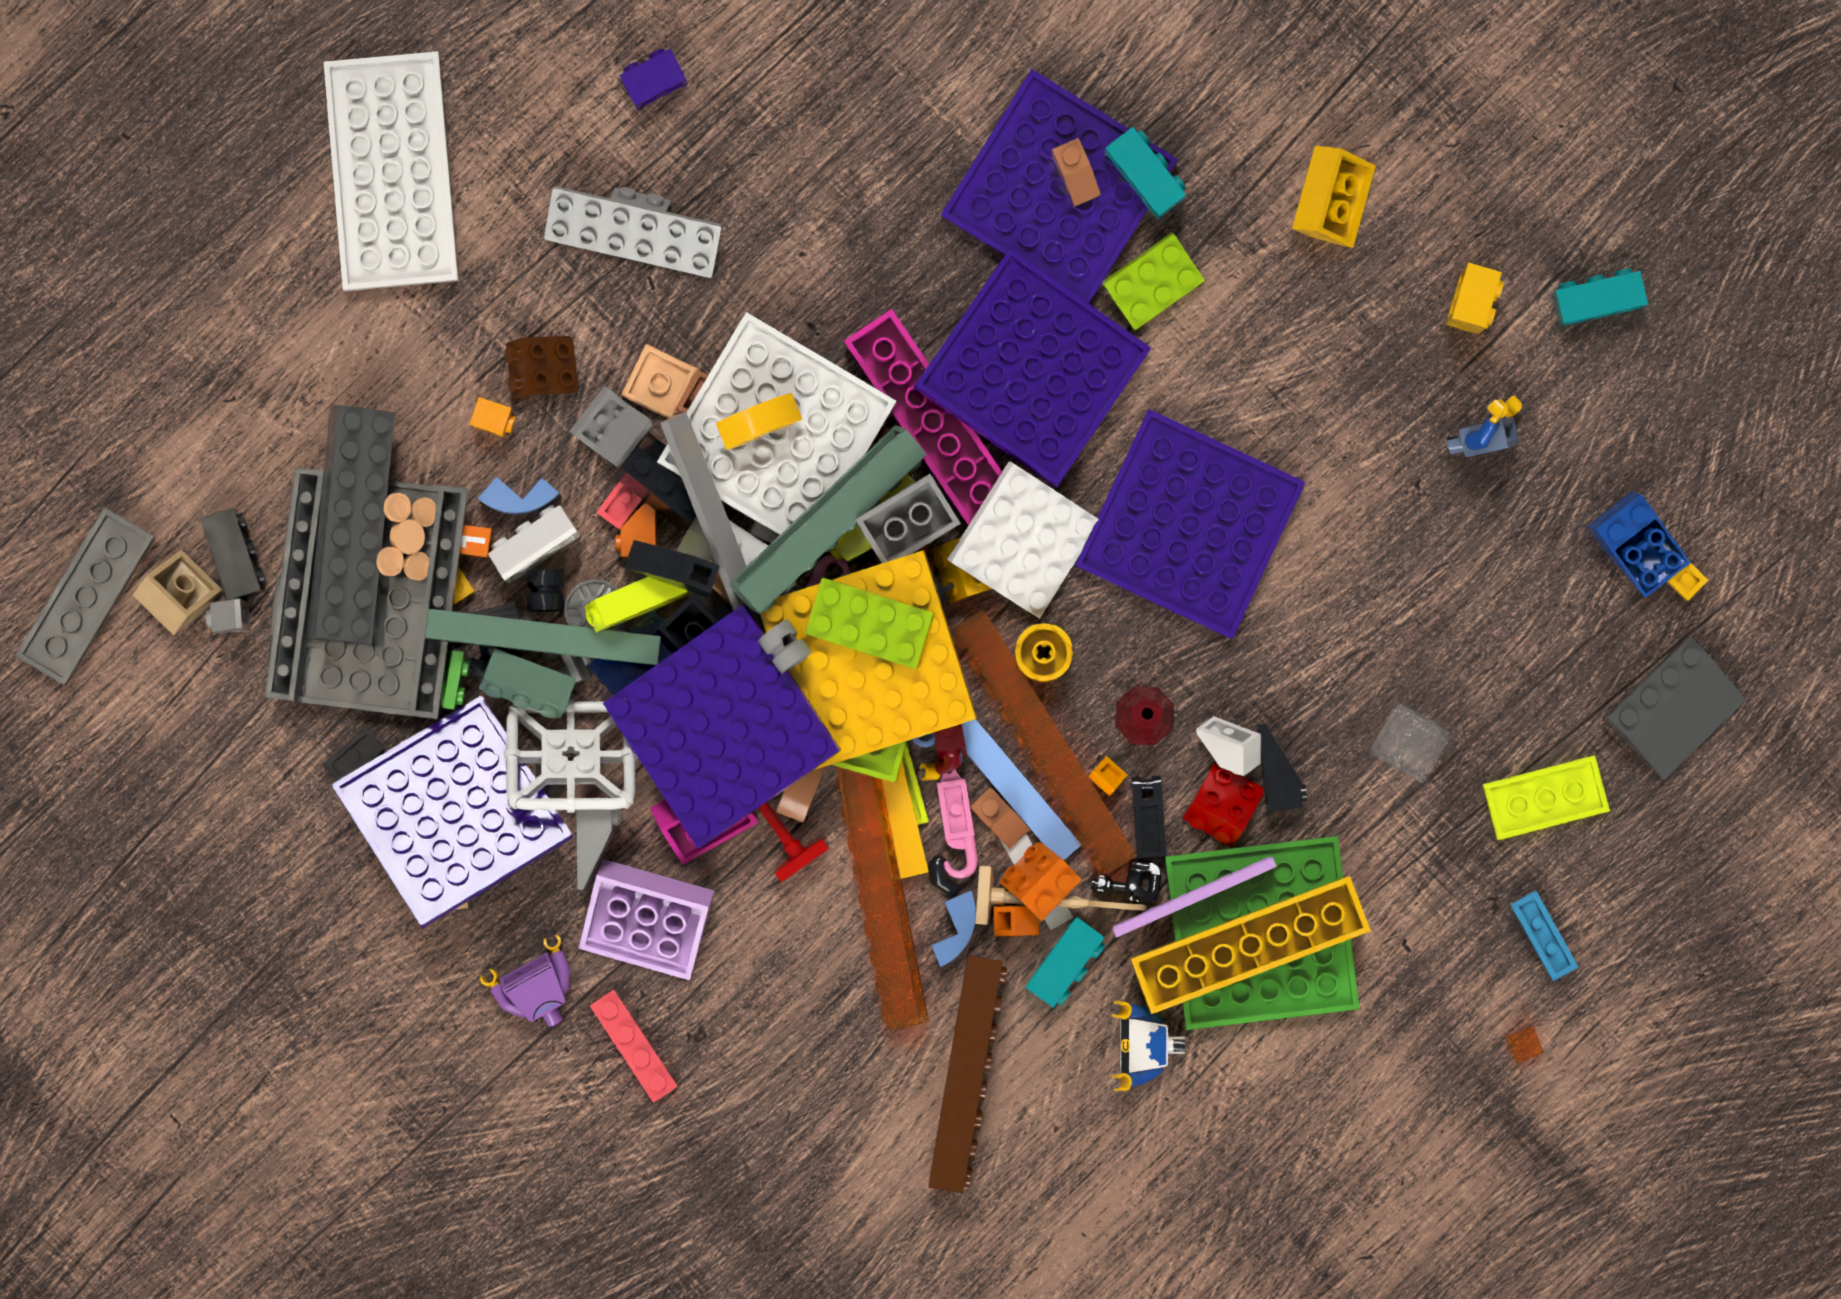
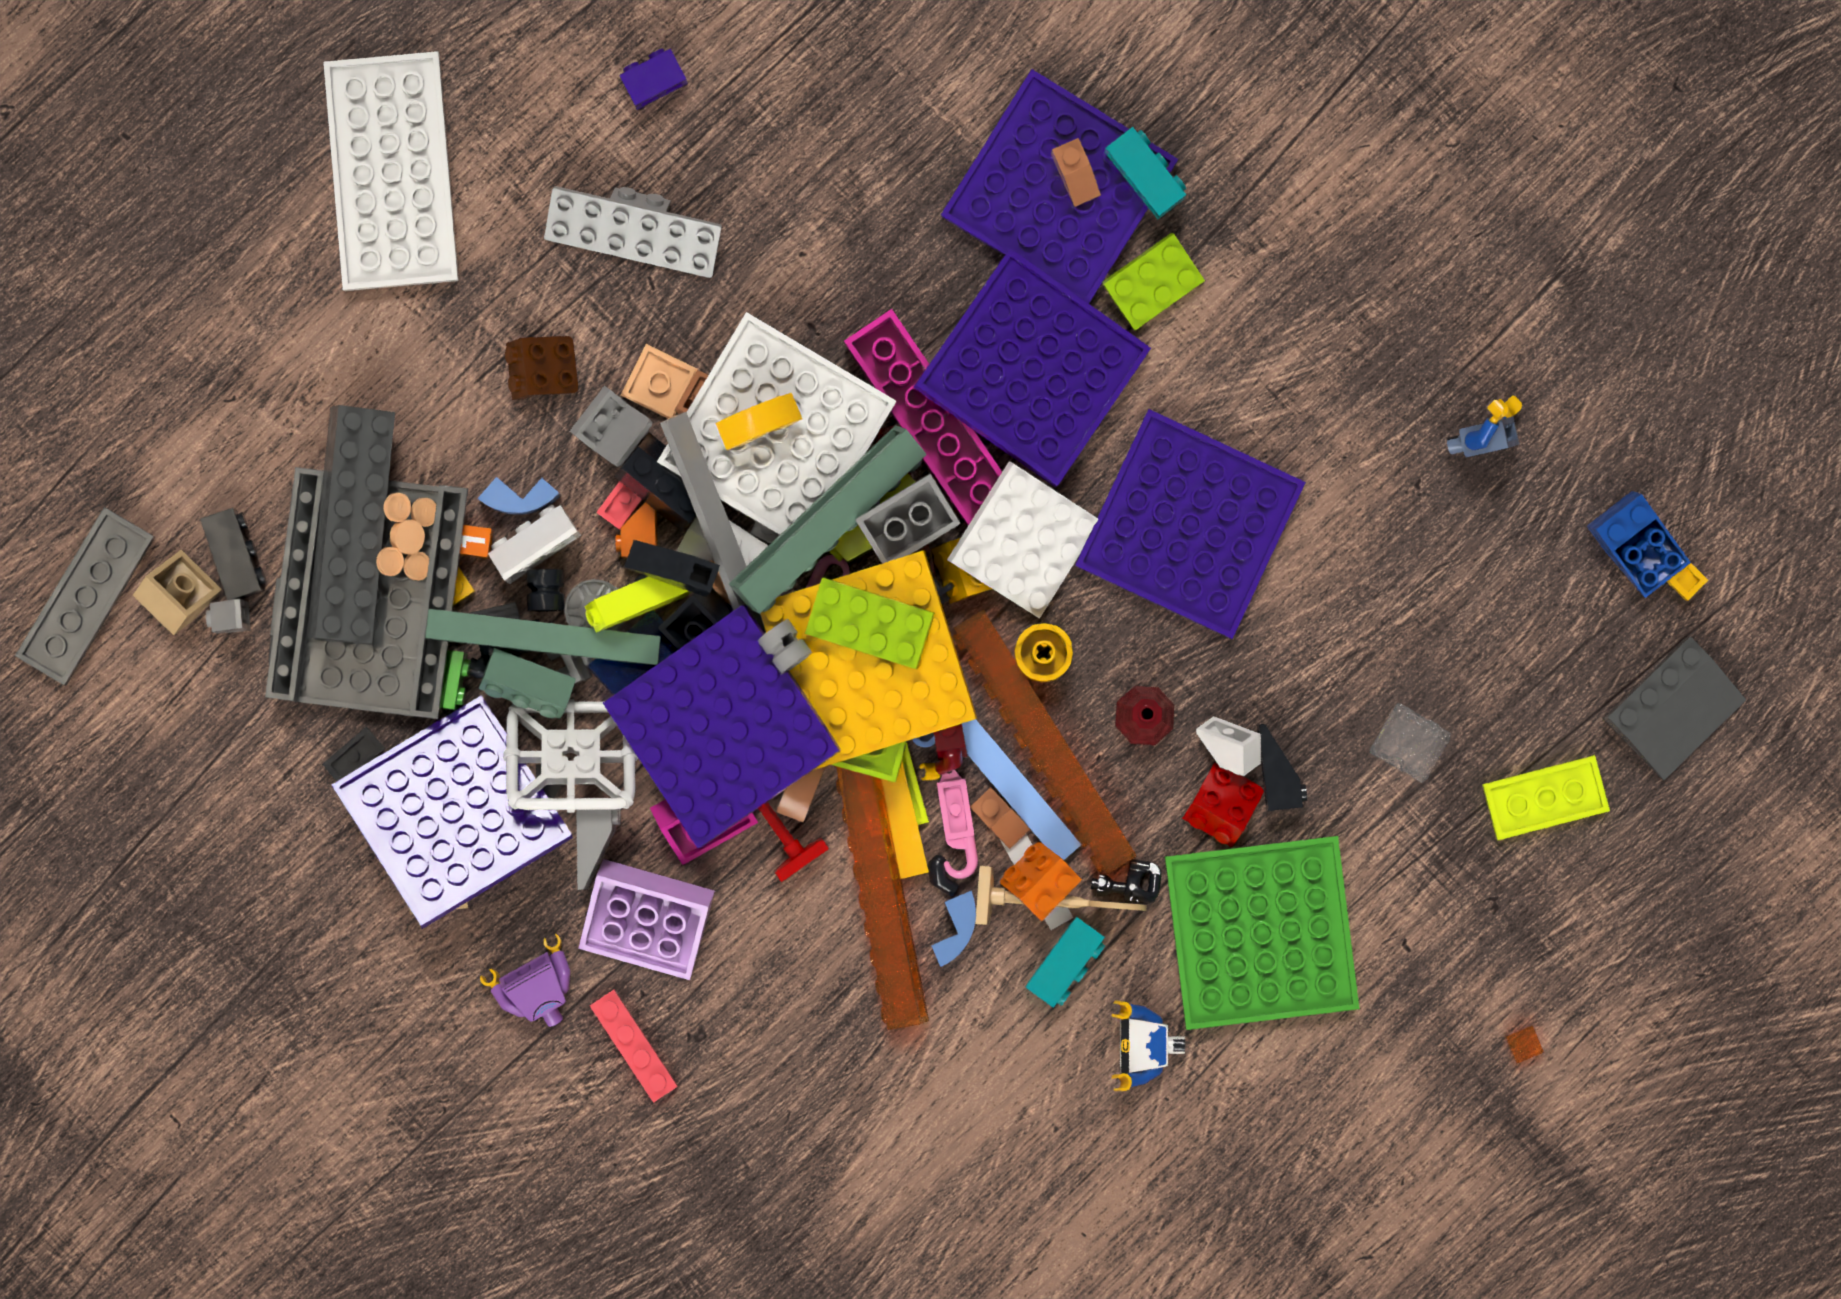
(493, 418): light orange brick -> none
(965, 1074): reddish brown brick -> none
(1015, 921): orange brick -> none
(1107, 775): light orange plate -> none
(1149, 818): black plate -> none
(1193, 896): lavender tile -> none
(1250, 944): yellow brick -> none
(1334, 196): yellow slope -> none
(1474, 298): yellow brick -> none
(1544, 935): dark azure plate -> none
(1599, 297): teal brick -> none

